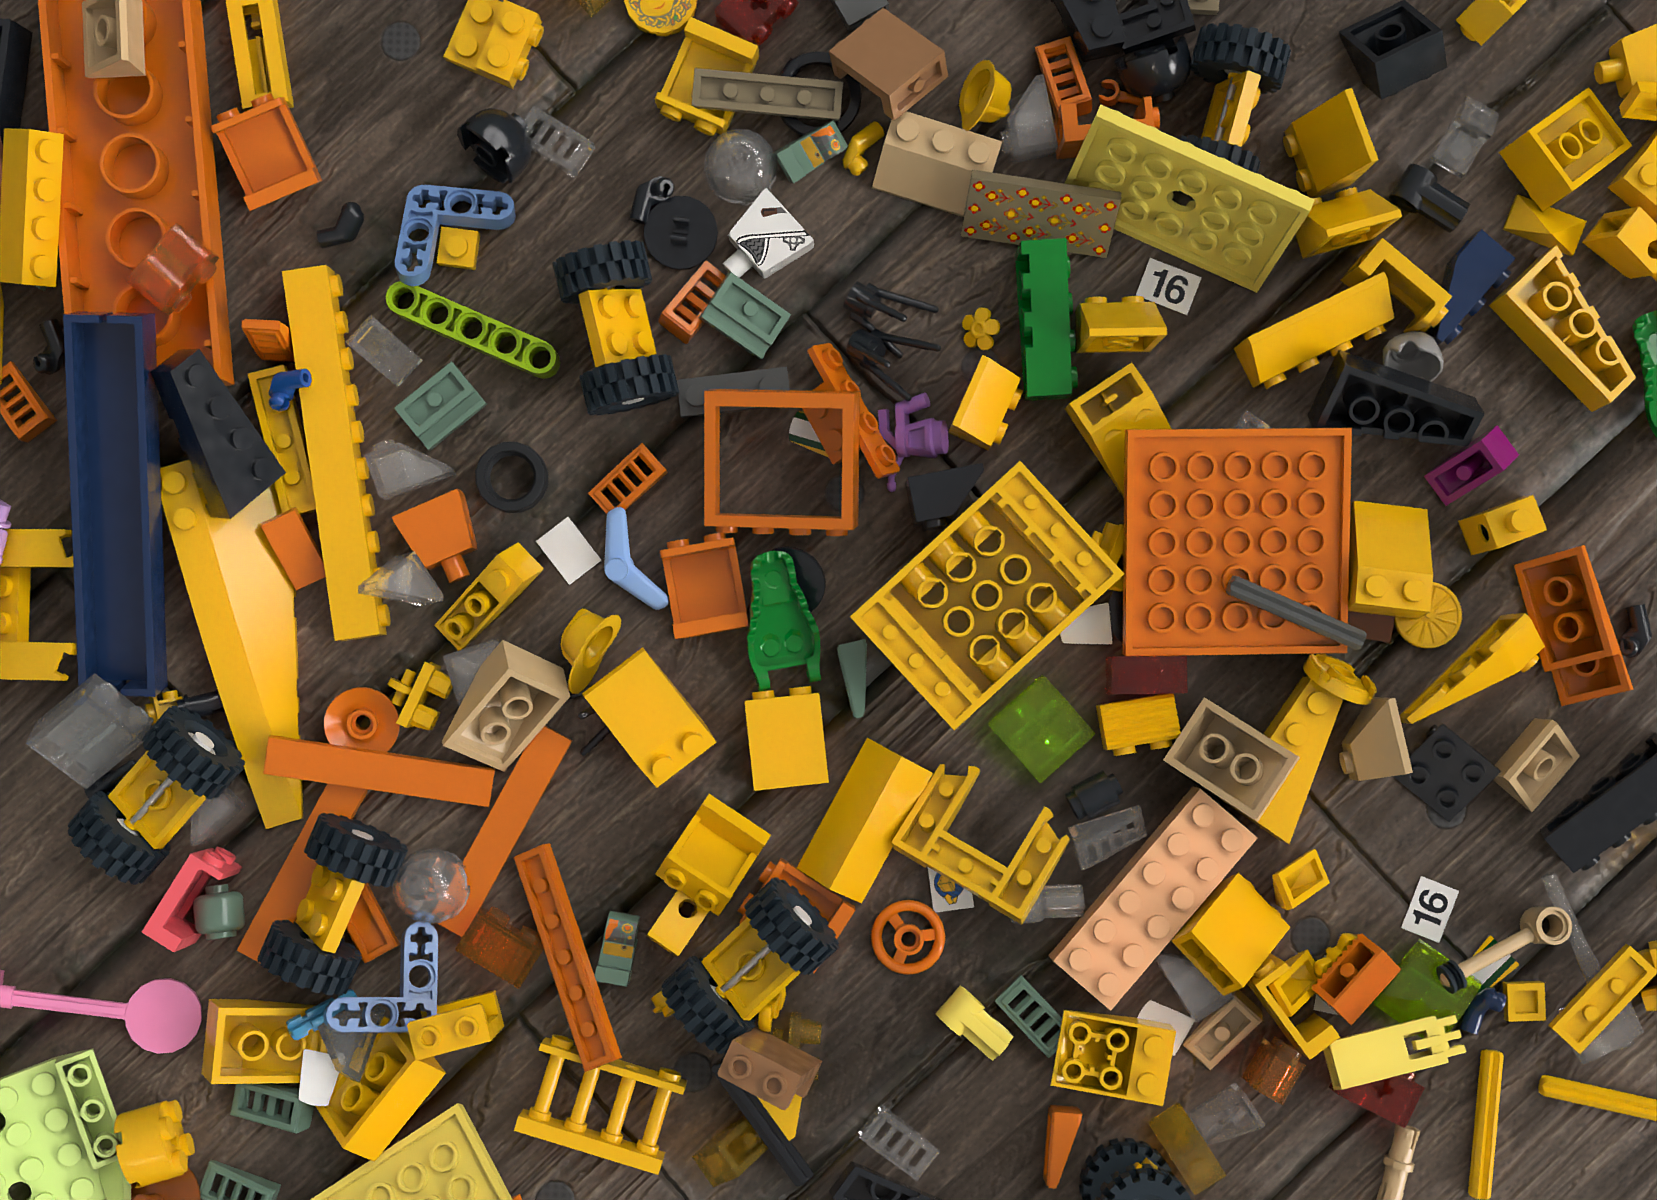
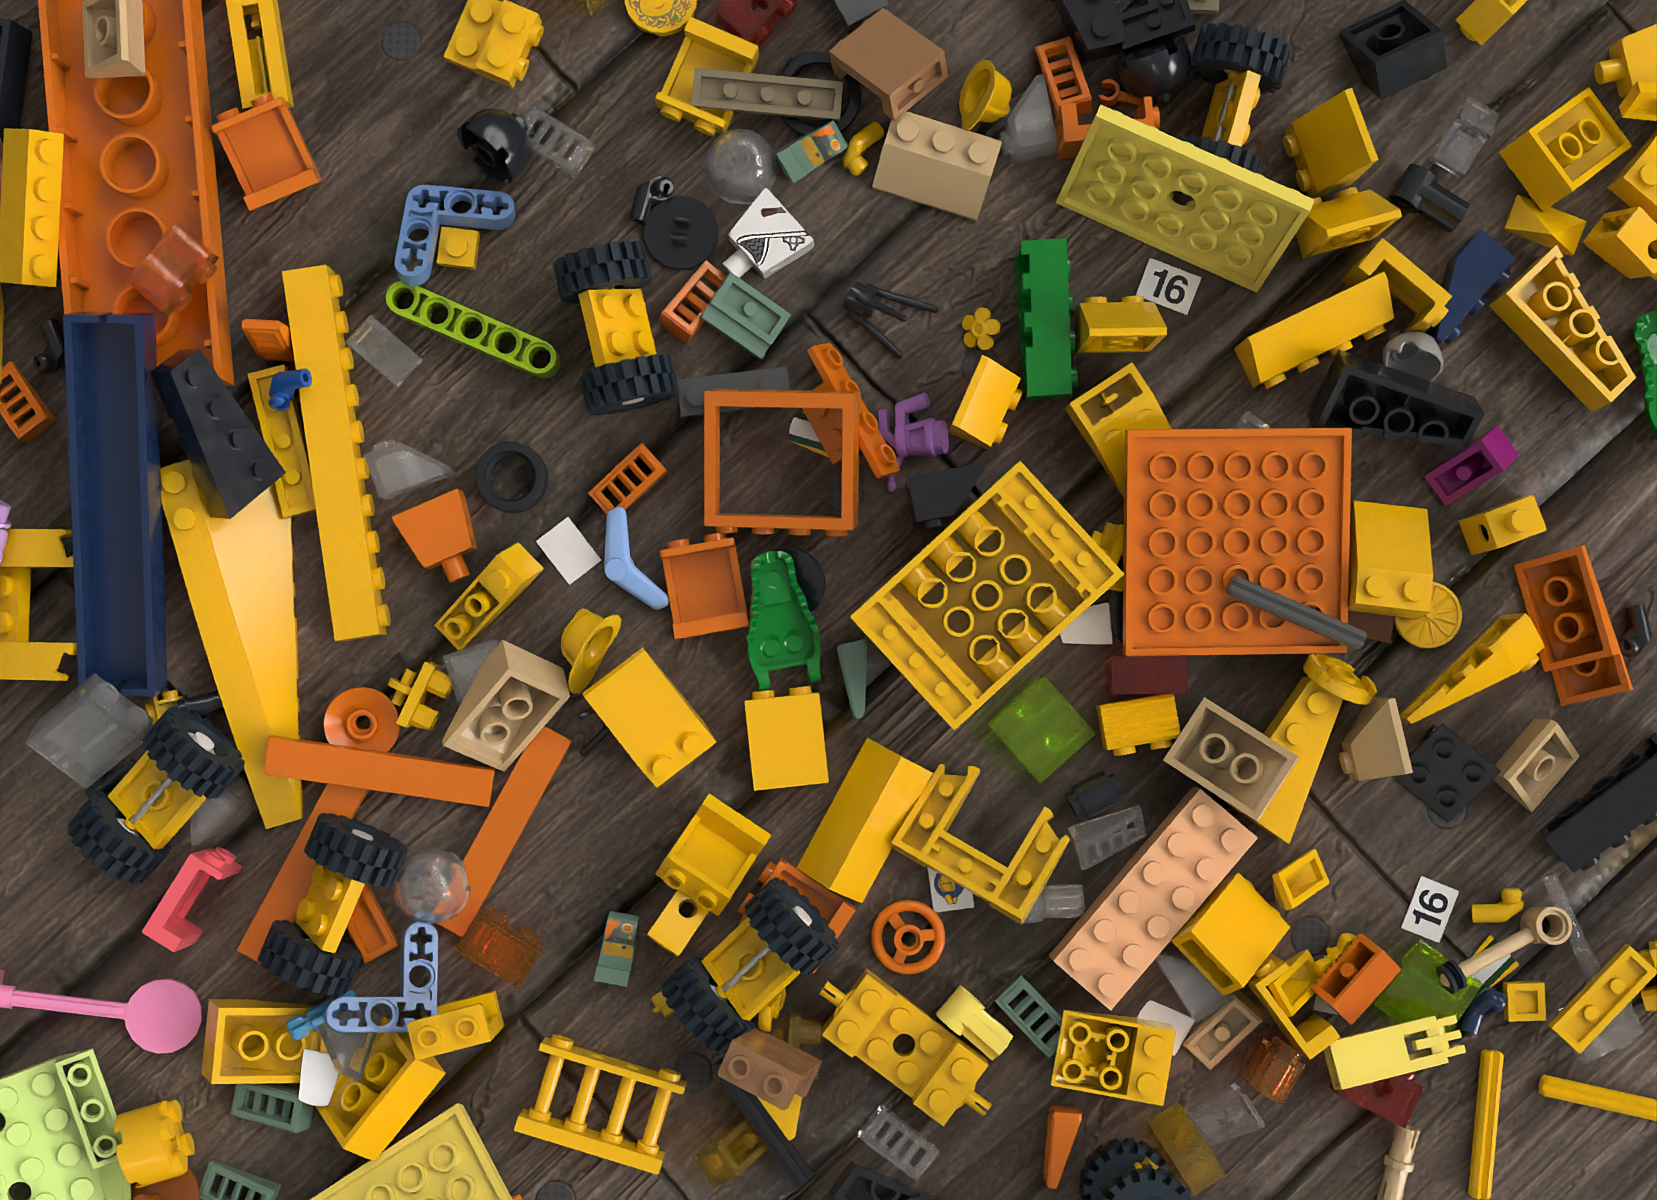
(219, 912): sand green head -> none
(295, 548): orange tile -> none
(346, 228): black arm -> none
(404, 581): clear slope -> none
(440, 406): sand green plate -> none
(567, 957): orange tile -> none
(870, 350): black plant -> none
(938, 1070): none -> yellow brick
(1033, 209): dark tan tile -> none
(1499, 912): none -> yellow arm

